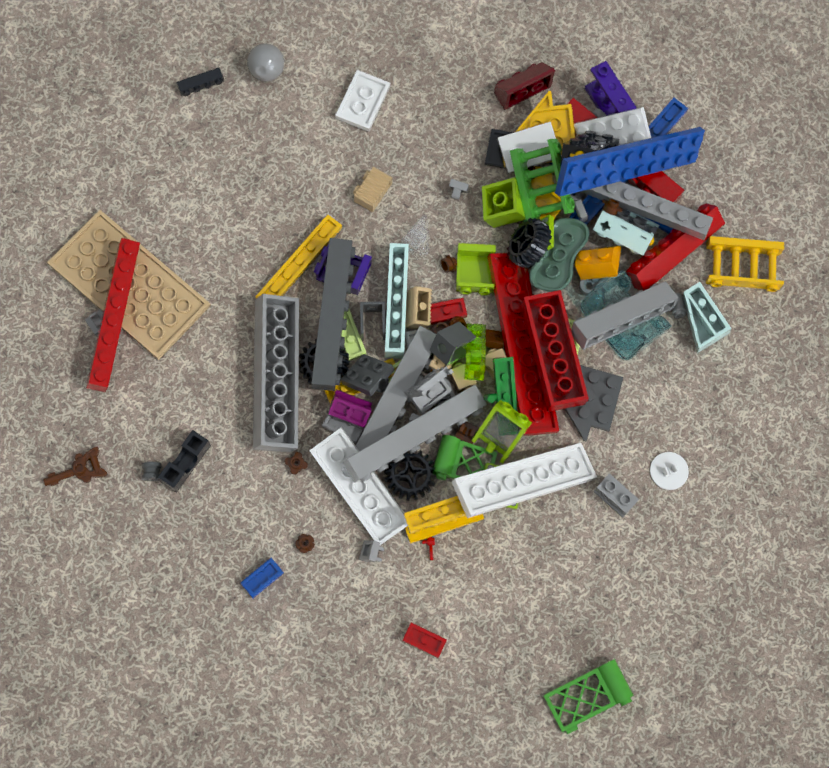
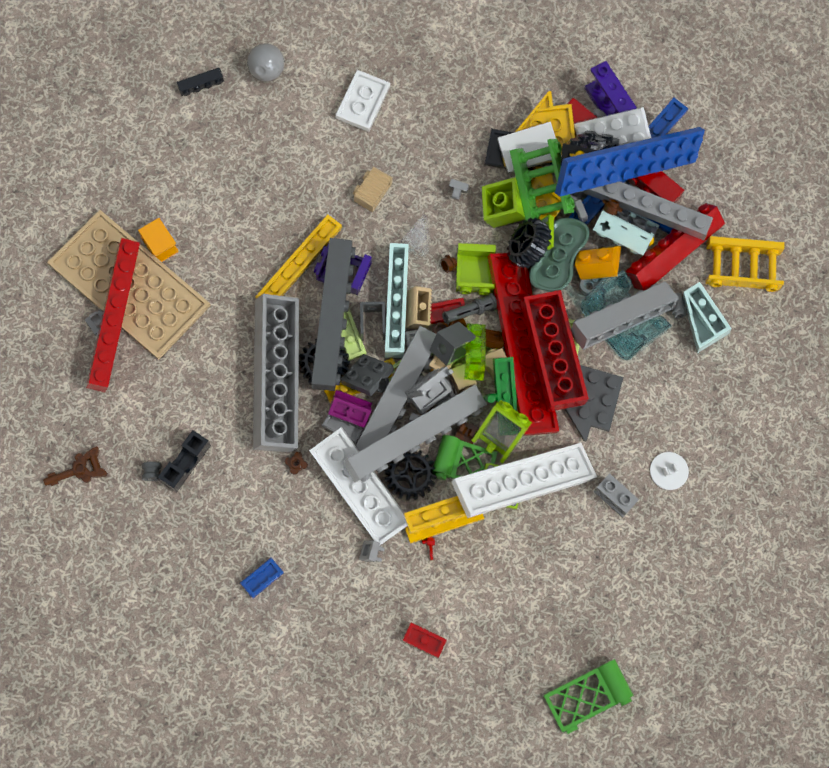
(158, 240): none -> light orange piece
(305, 538): reddish brown plate -> none
(477, 307): none -> dark grey pin
(524, 85): dark red slope -> none

